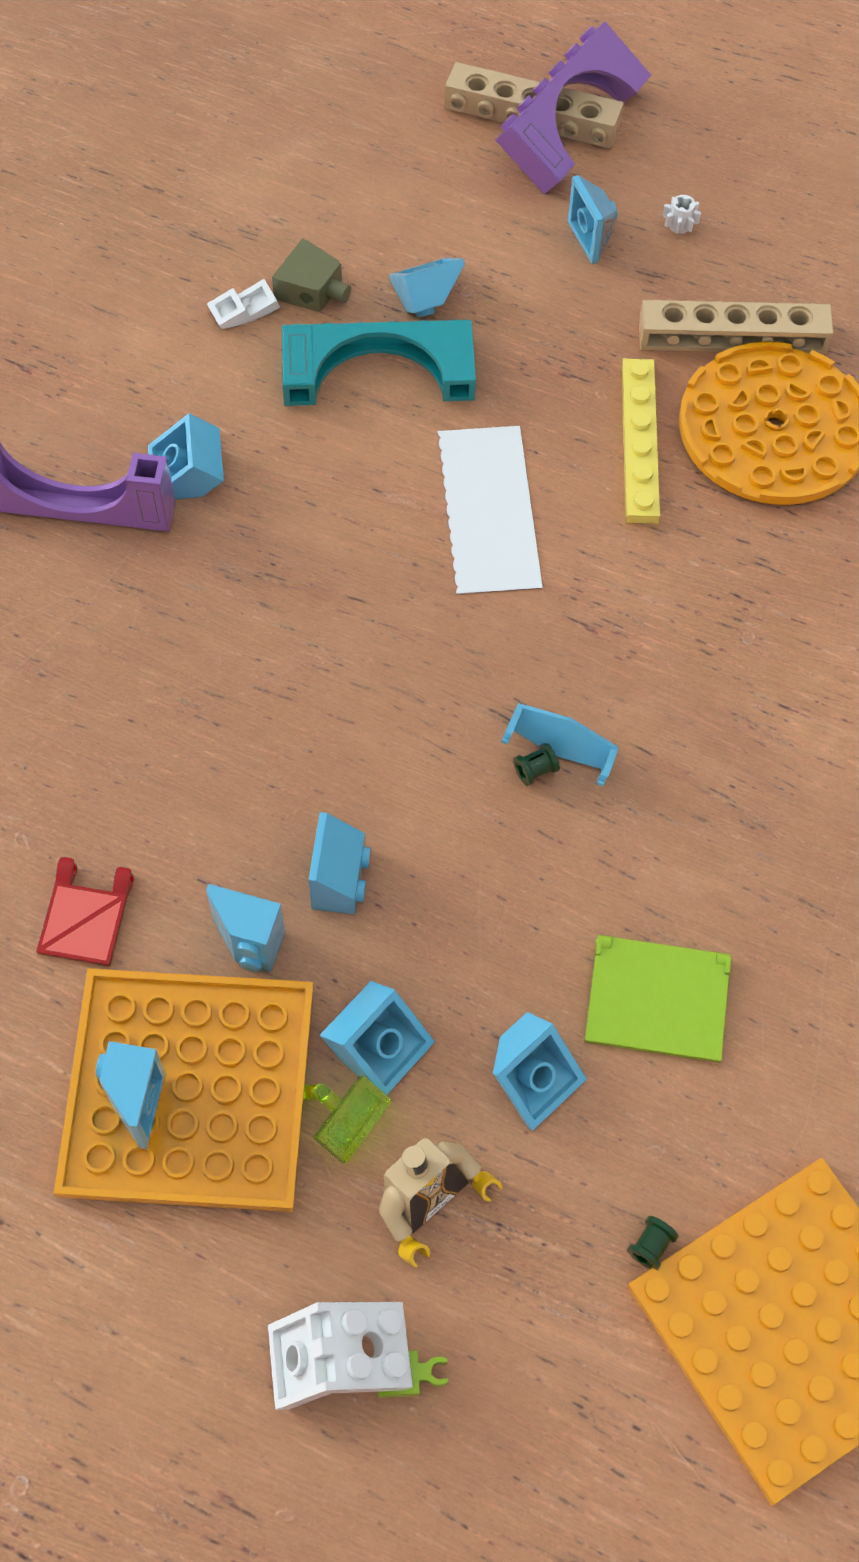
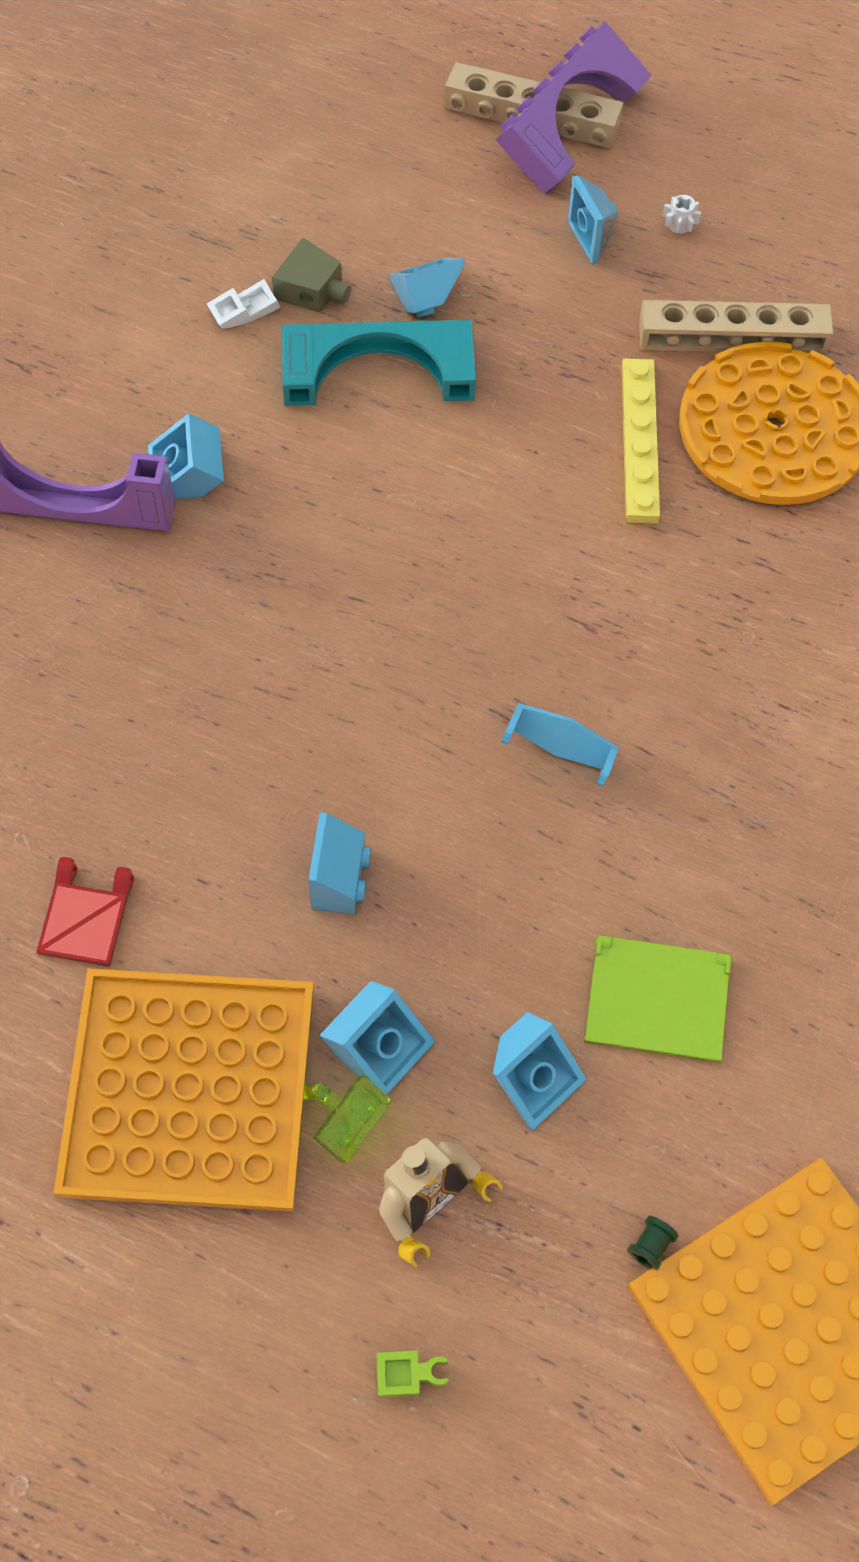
(133, 1085): medium azure slope -> none
(248, 925): medium azure slope -> none
(323, 1354): white bracket -> none
(489, 510): white sticker -> none
(536, 764): dark green bush -> none

